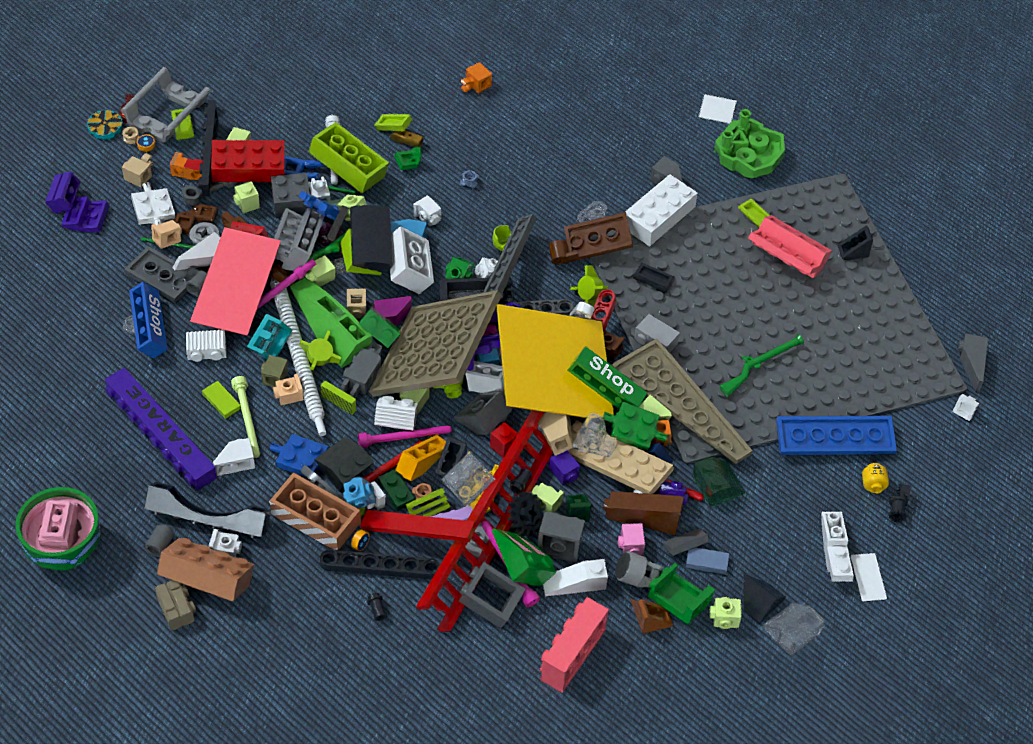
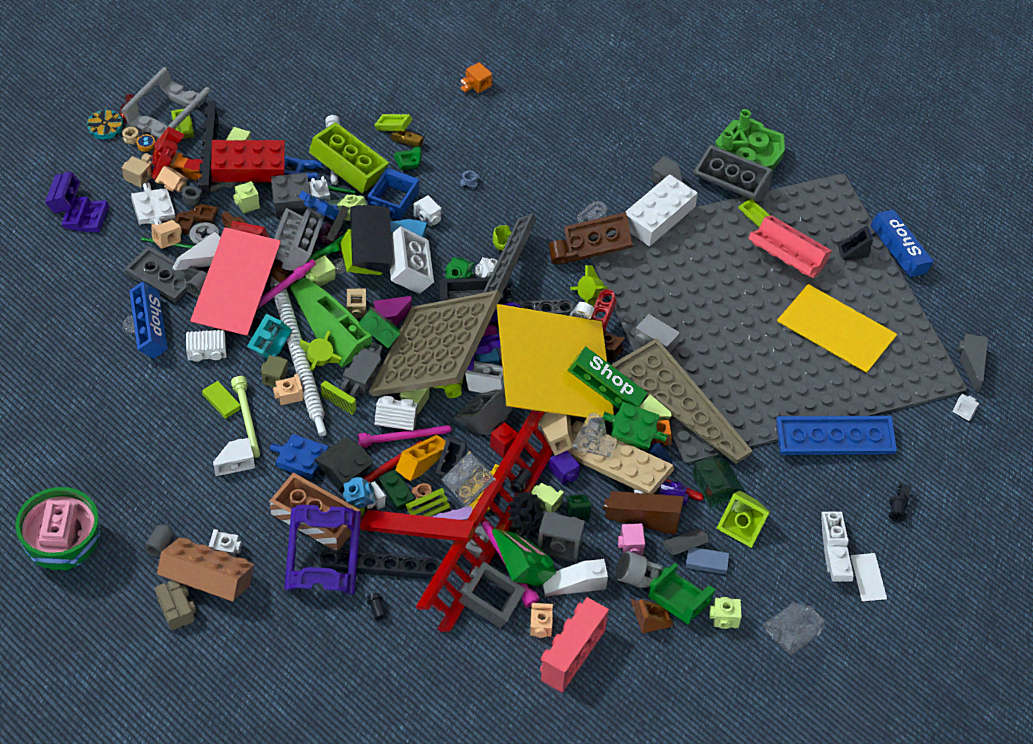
(160, 429): dark purple brick -> none
(165, 150): none -> red piece
(168, 500): arch -> none
(171, 179): none -> light nougat brick
(315, 479): dark grey tile -> none
(327, 577): none -> dark purple piece
(360, 540): light orange tile -> none
(392, 178): none -> blue window
(541, 620): none -> light nougat brick
(653, 277): black tile -> none
(717, 108): white sticker -> none
(730, 386): green piece -> none
(734, 173): none -> dark grey brick
(743, 518): none -> lime slope
(760, 598): black slope -> none
(837, 328): none -> yellow piece
(875, 478): yellow head -> none
(901, 243): none -> blue brick

